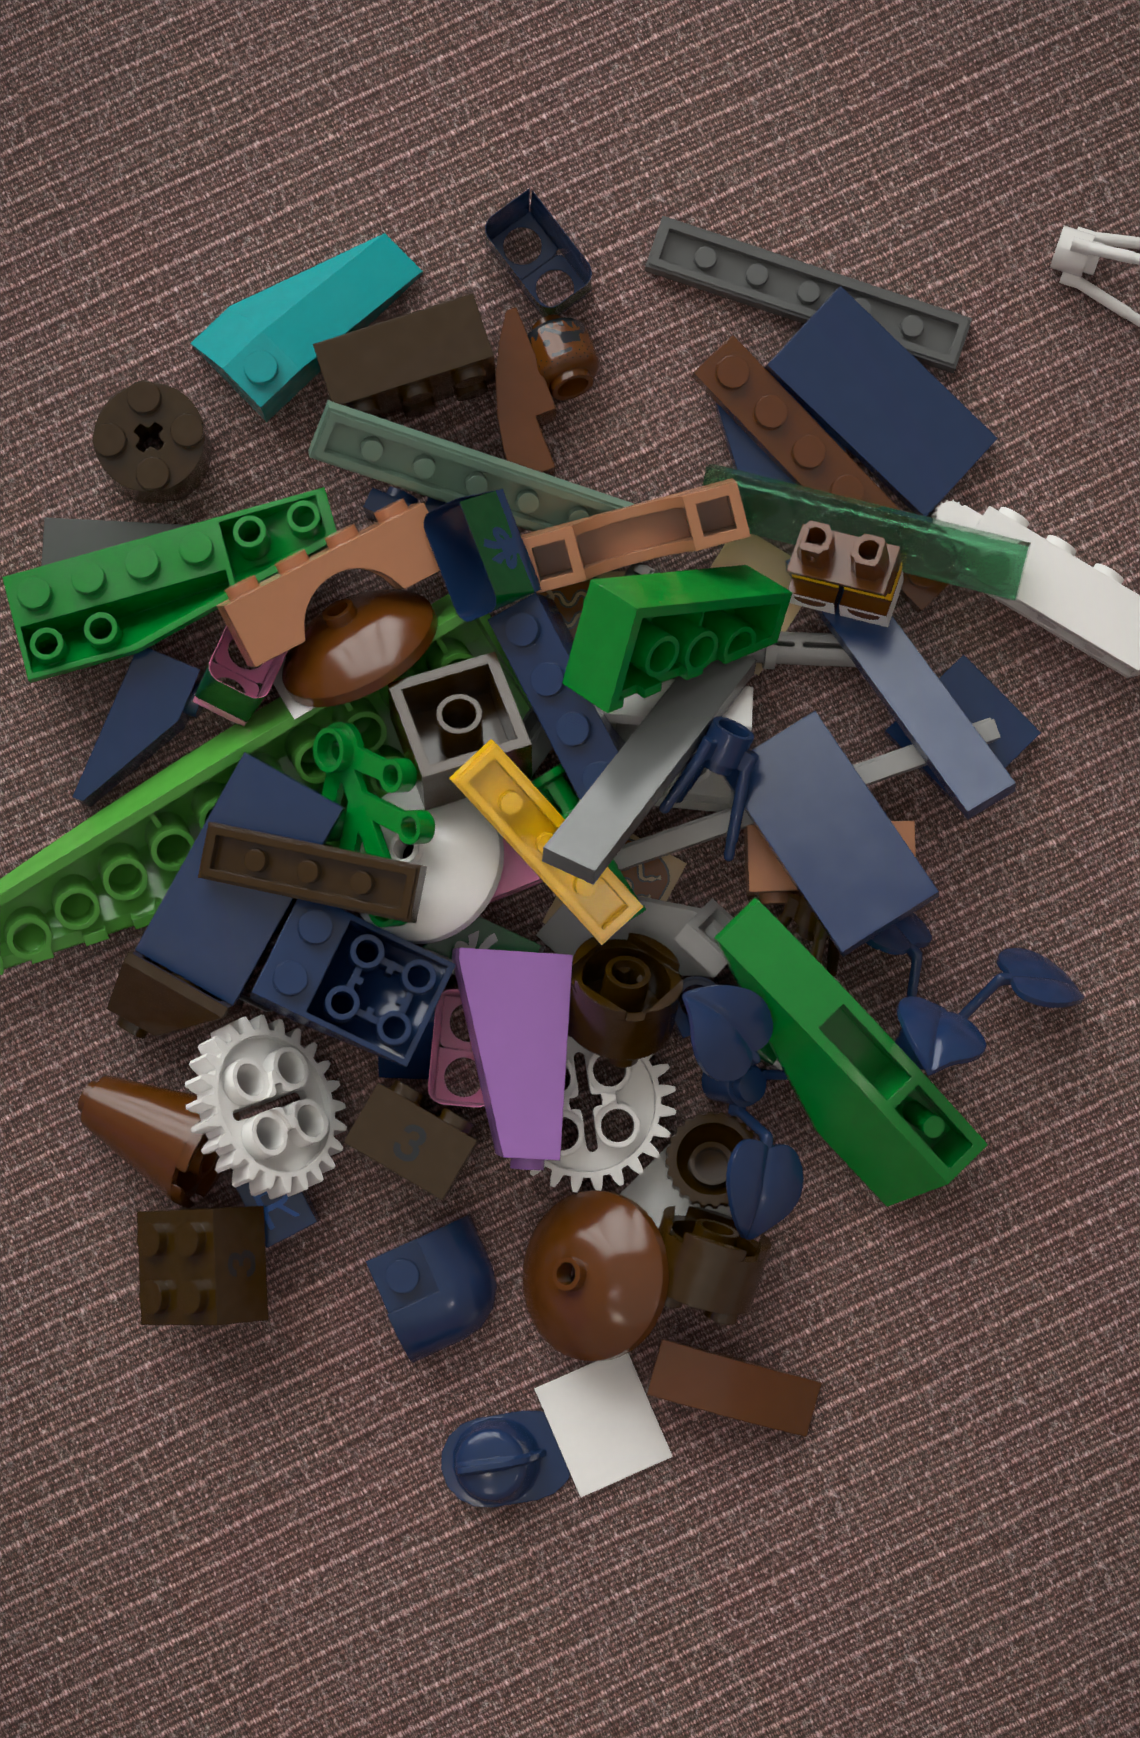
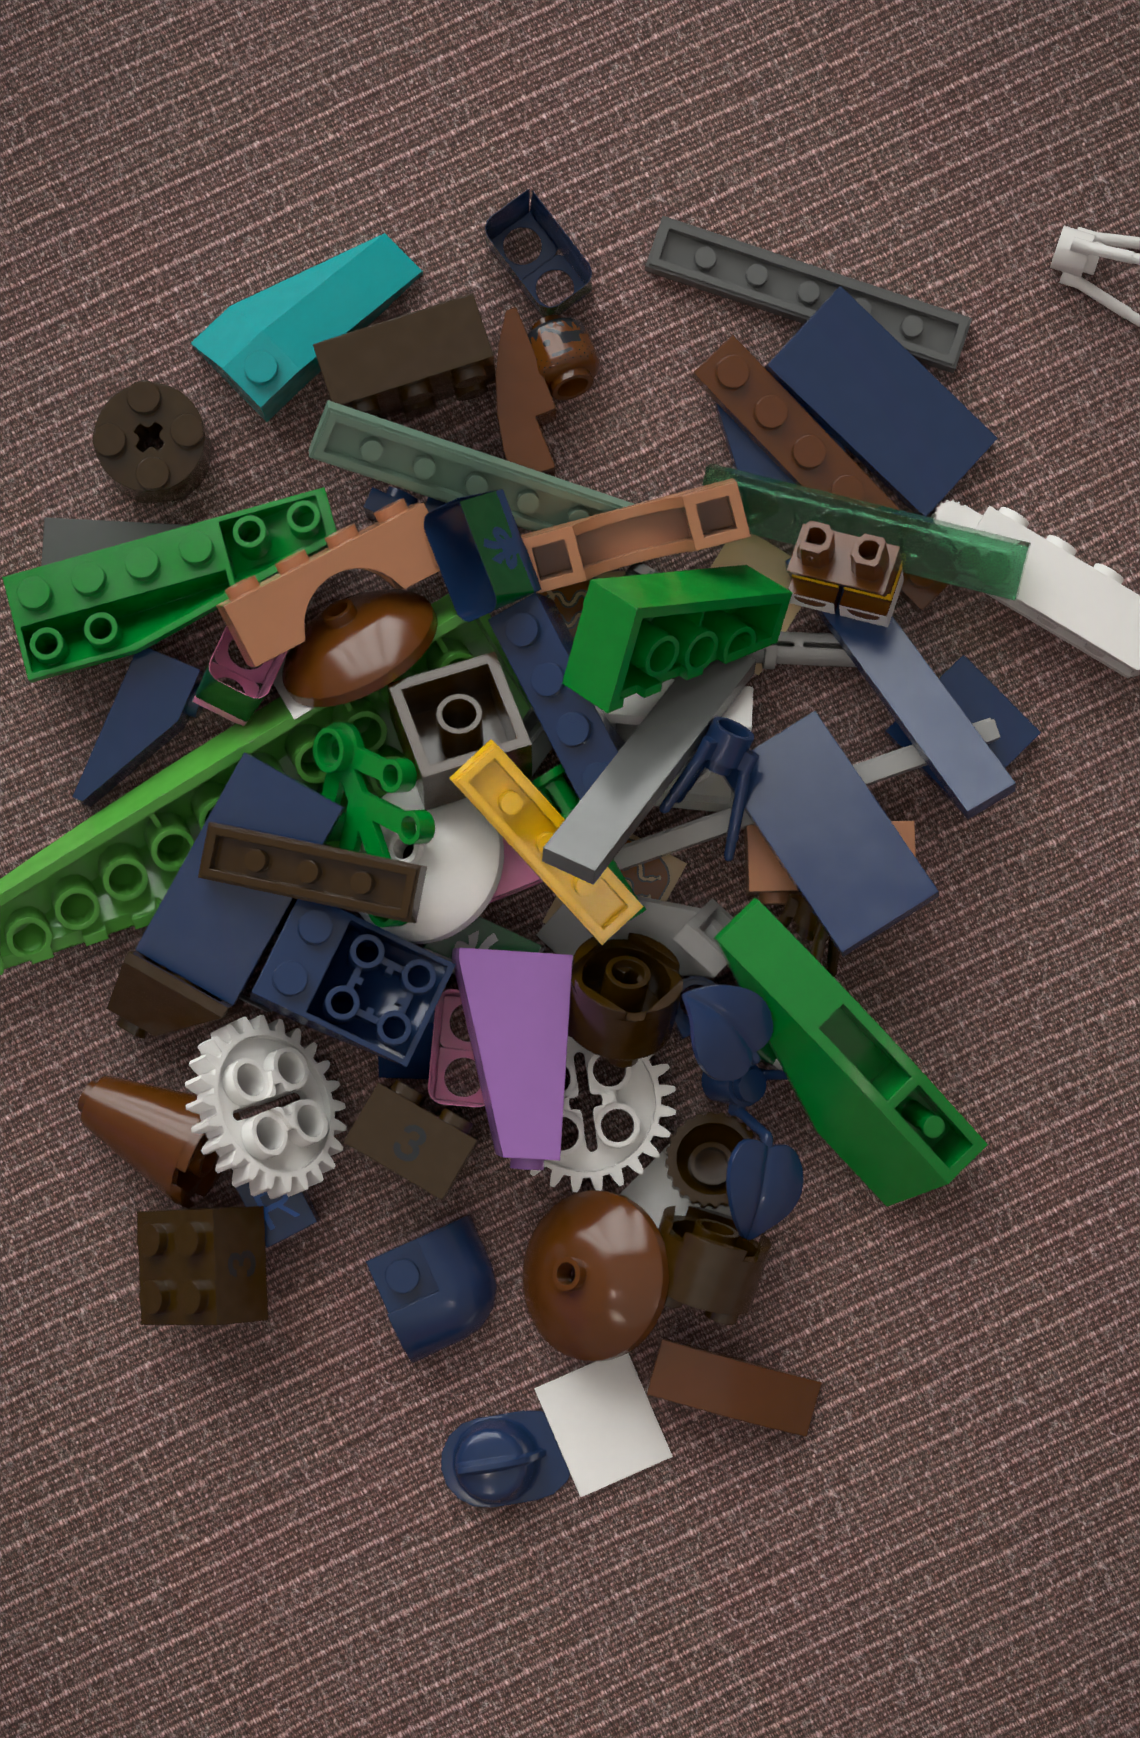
(943, 1038): dark blue plant -> none

